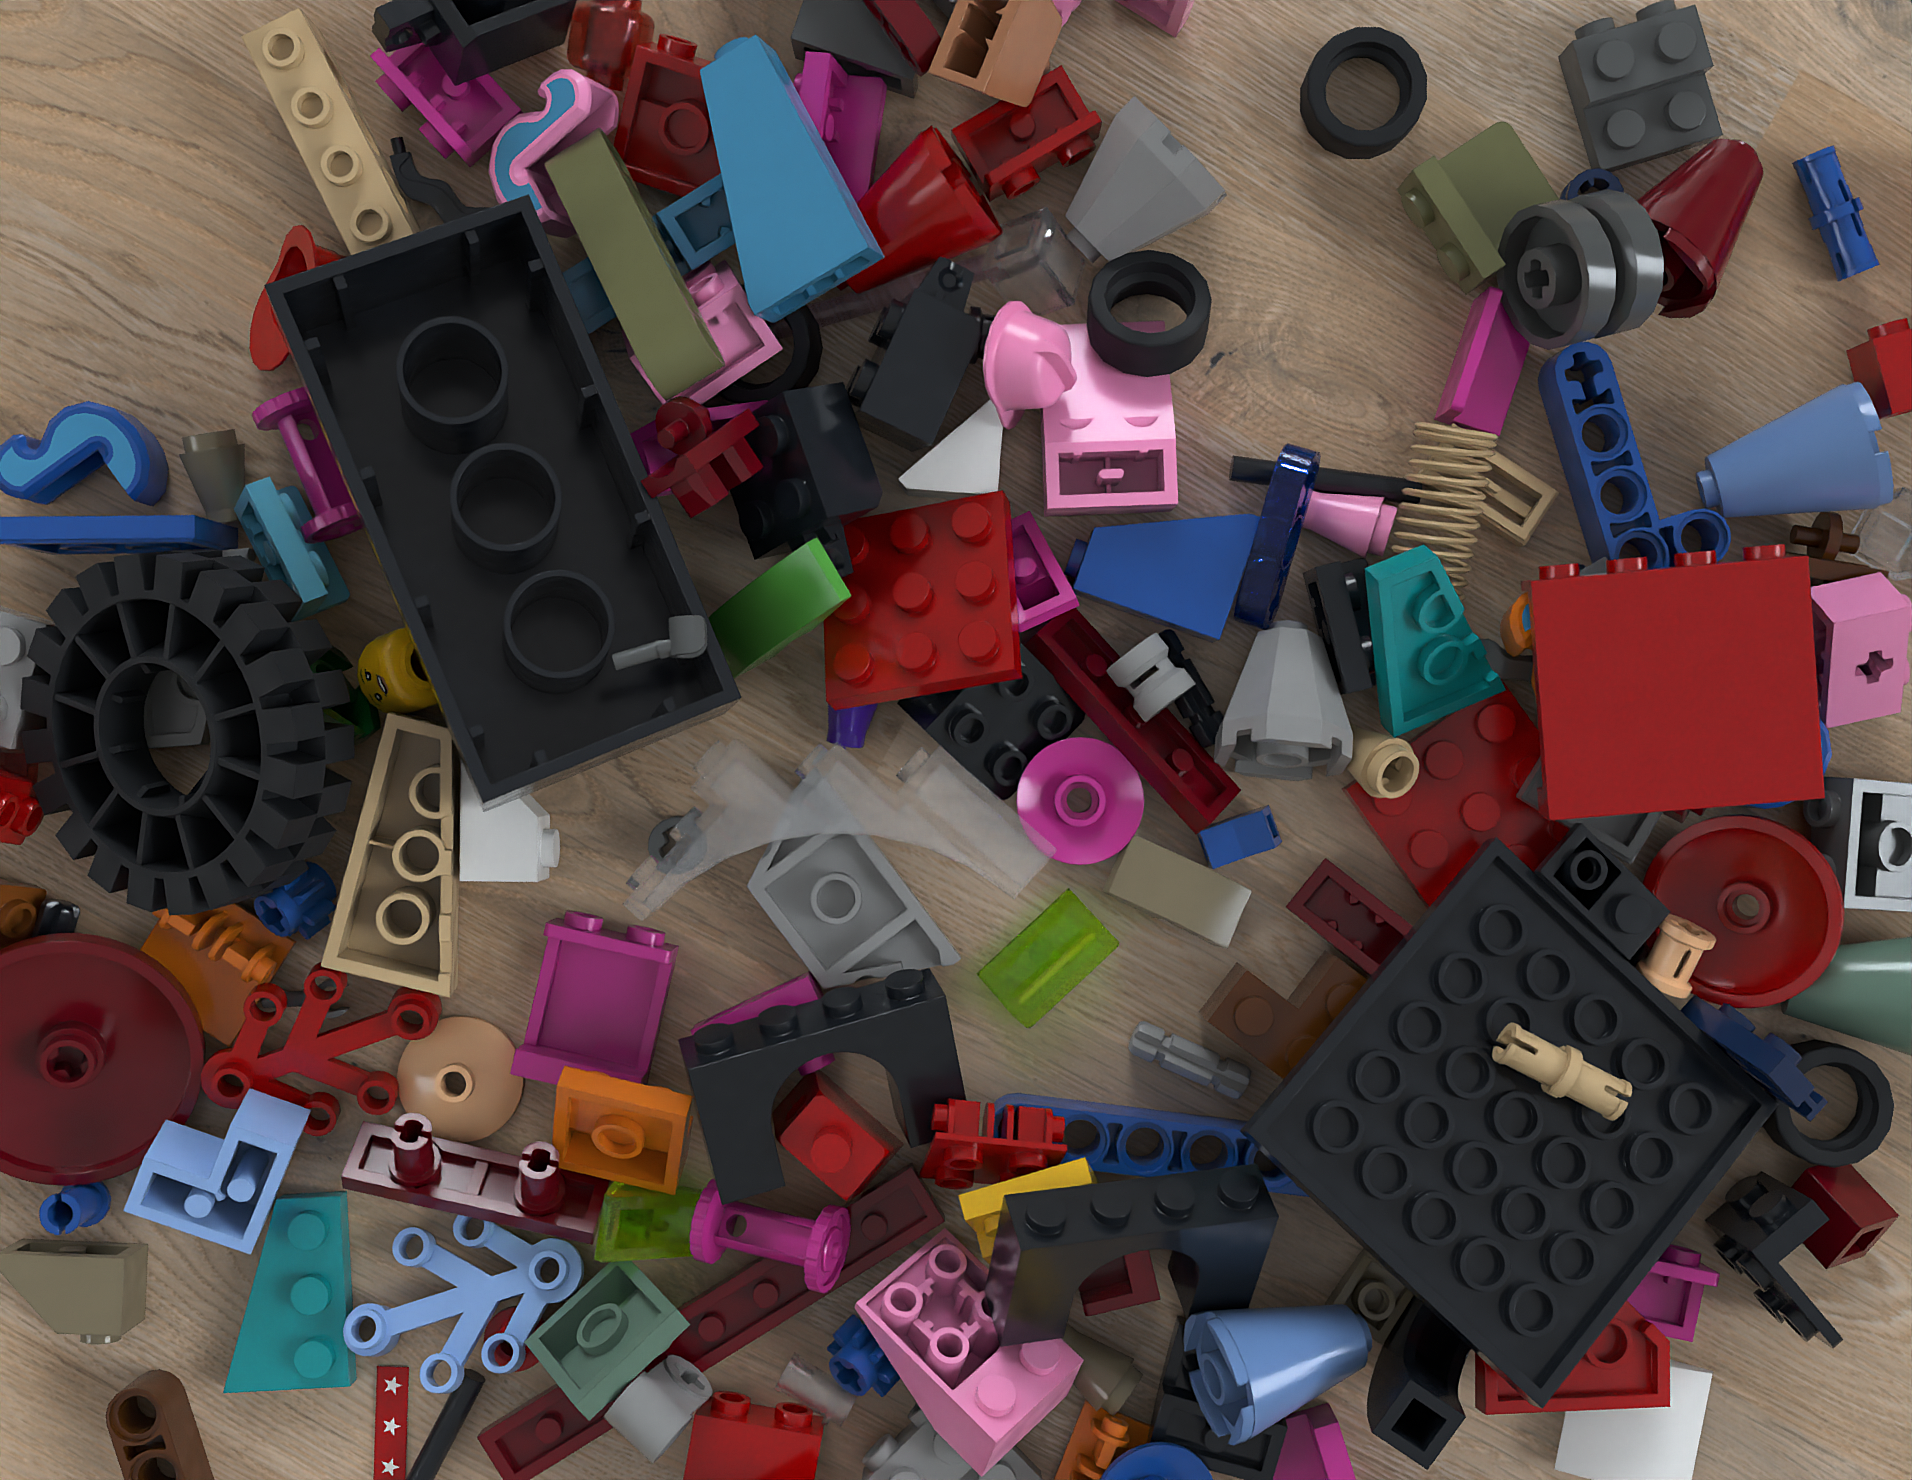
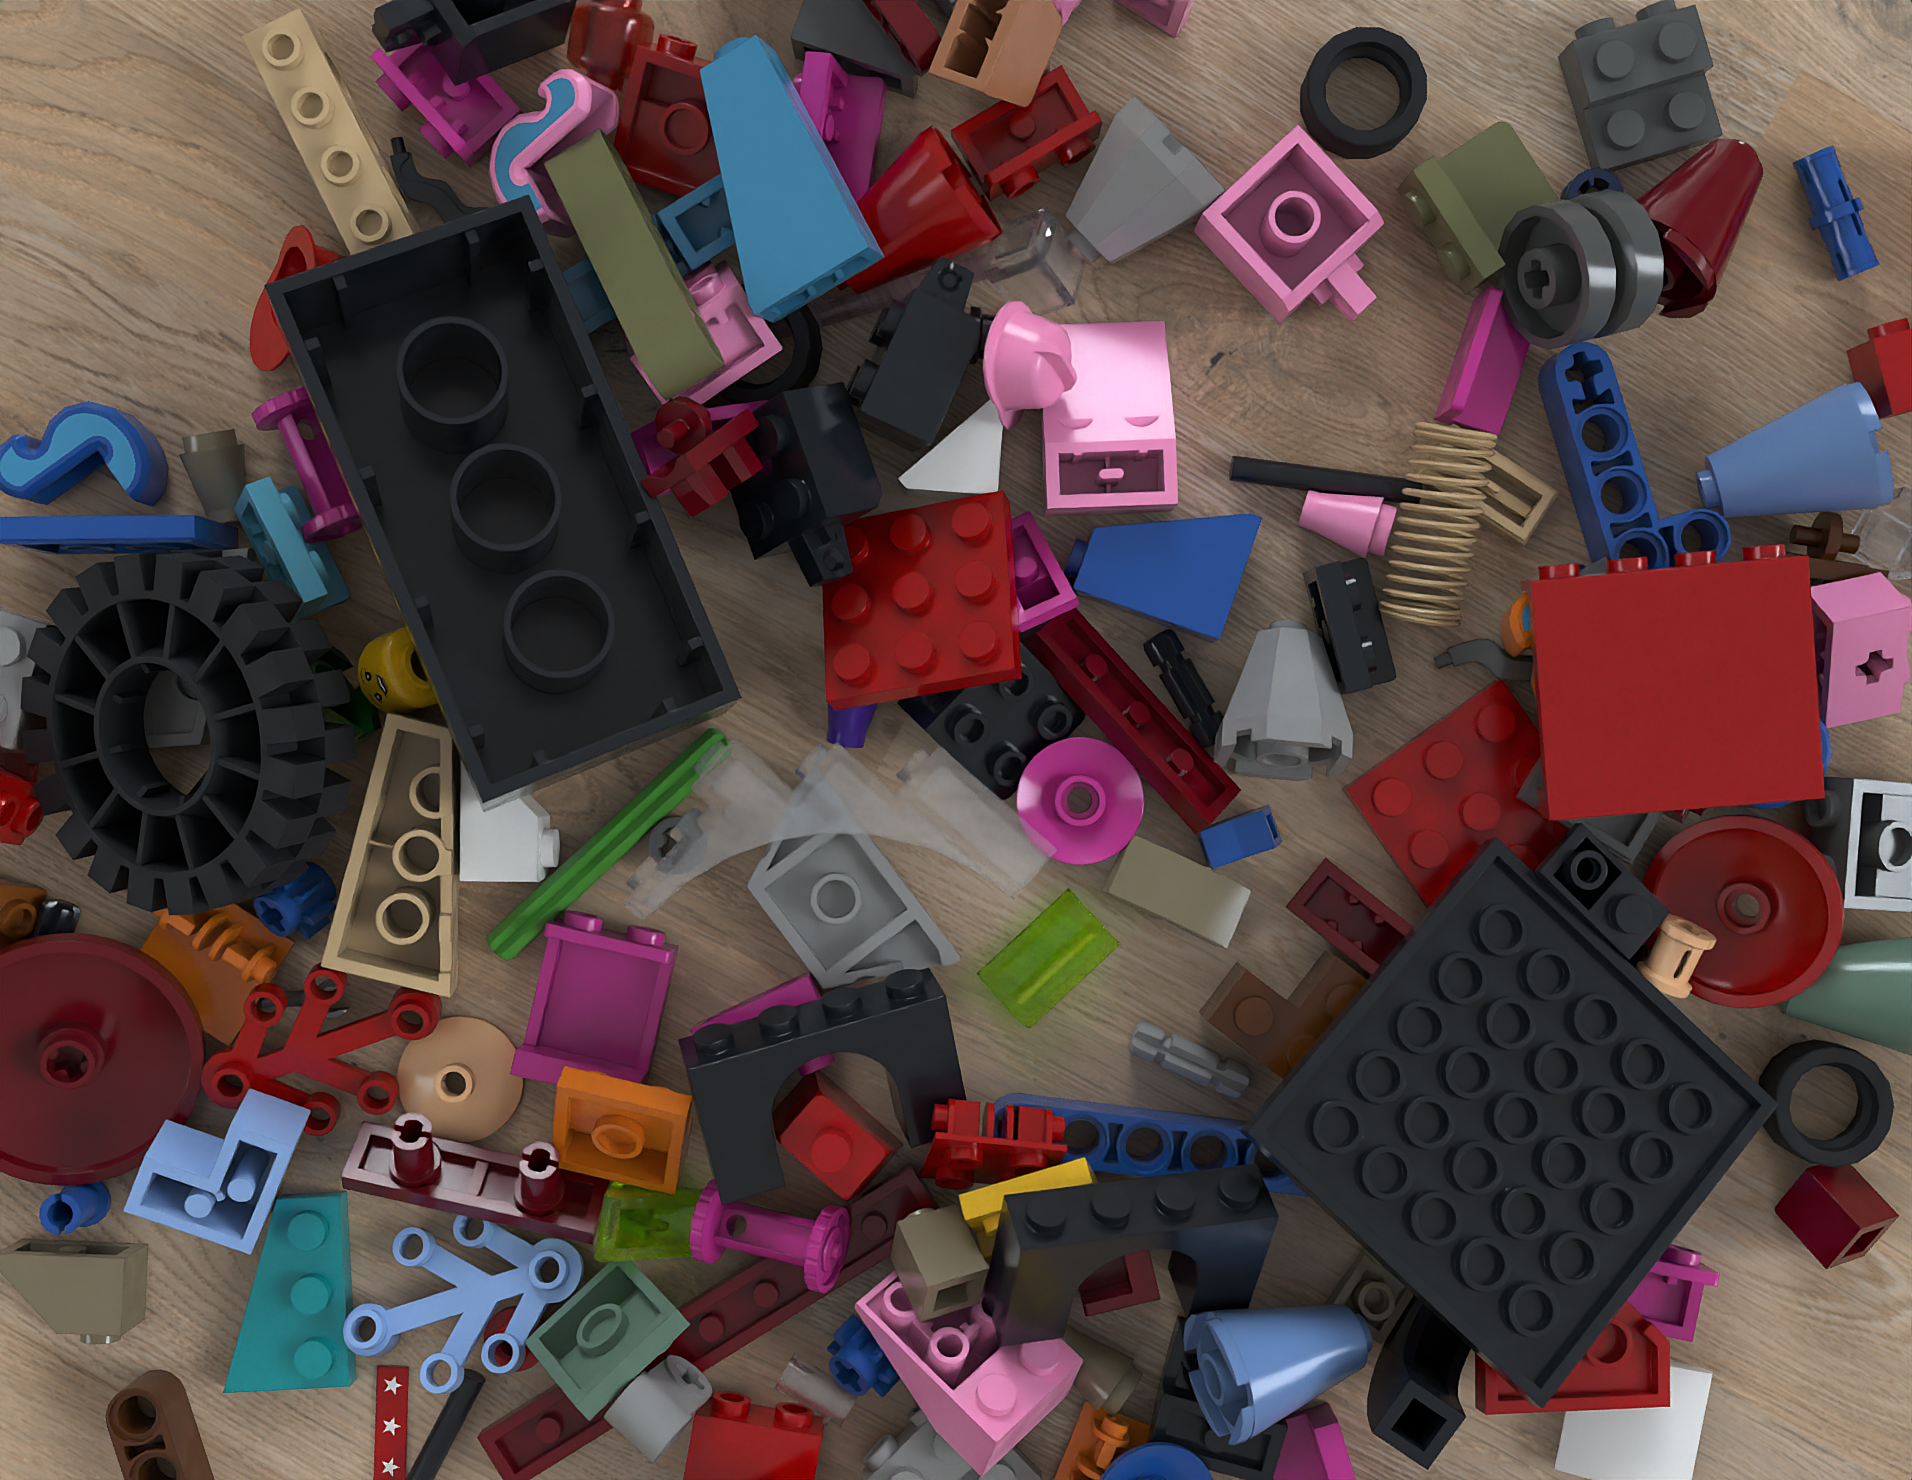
(601, 851): none -> bright green axle
(685, 640): dark grey hand -> none
(778, 607): bright green slope -> none
(938, 1262): none -> dark tan brick
(1156, 275): black tyre -> none
(1161, 687): light grey wheel -> none
(1277, 536): clear blue beam -> none
(1294, 230): none -> bright pink hinge
(1382, 763): tan cone -> none
(1422, 643): teal wing -> none
(1562, 1071): tan pin -> none
(1757, 1231): black bracket -> none
(1766, 1060): dark blue plate -> none

